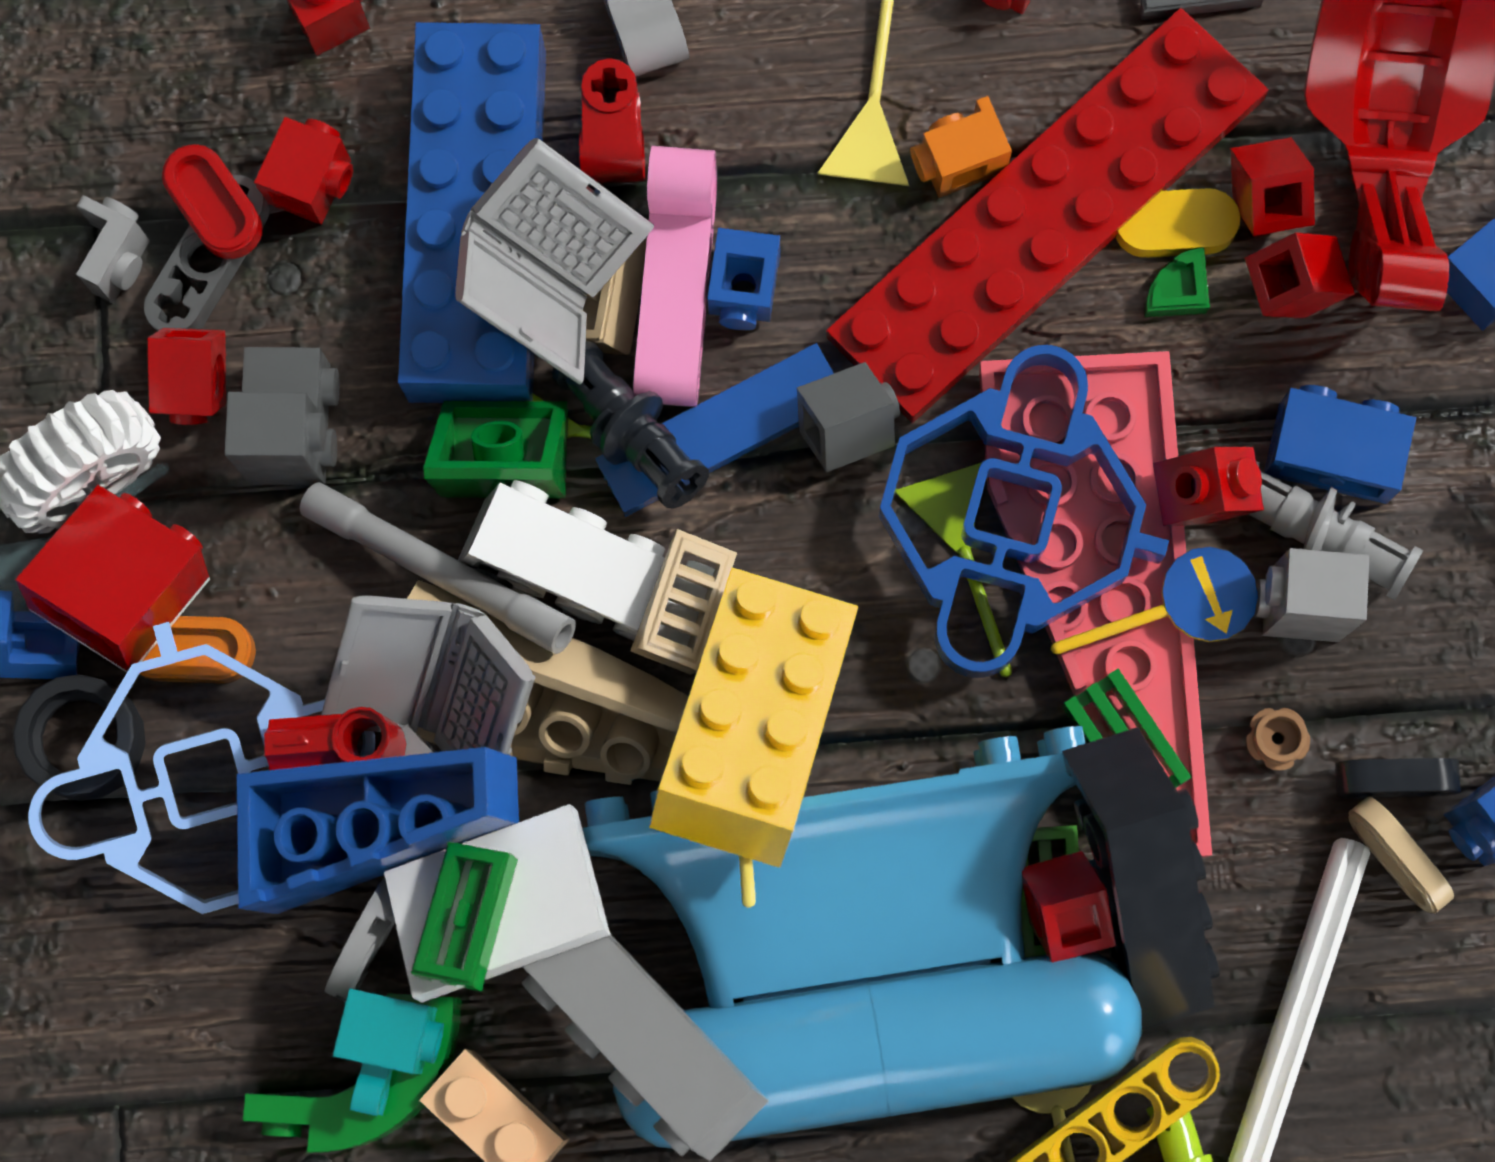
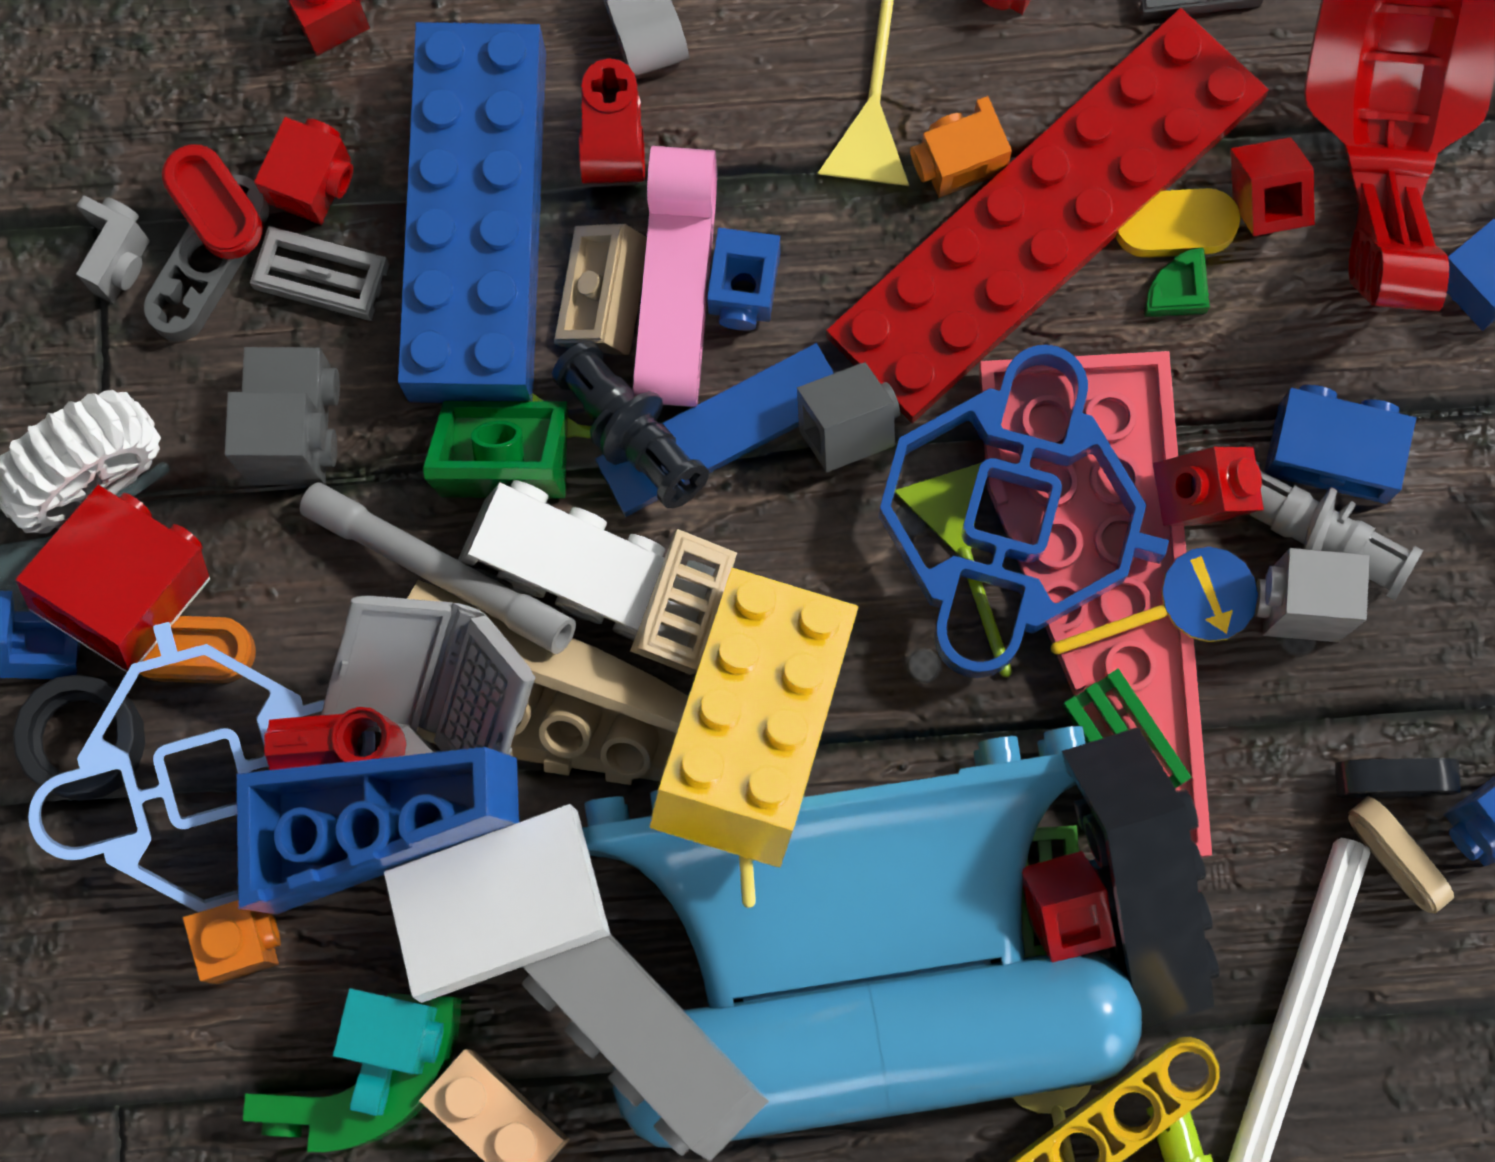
(187, 374): red brick -> none
(231, 942): none -> orange brick
(362, 945): light grey tile -> none
(369, 287): none -> light grey tile
(487, 923): green tile -> none
(539, 250): light grey piece -> none
(1295, 738): medium nougat plate -> none
(1299, 275): red brick -> none

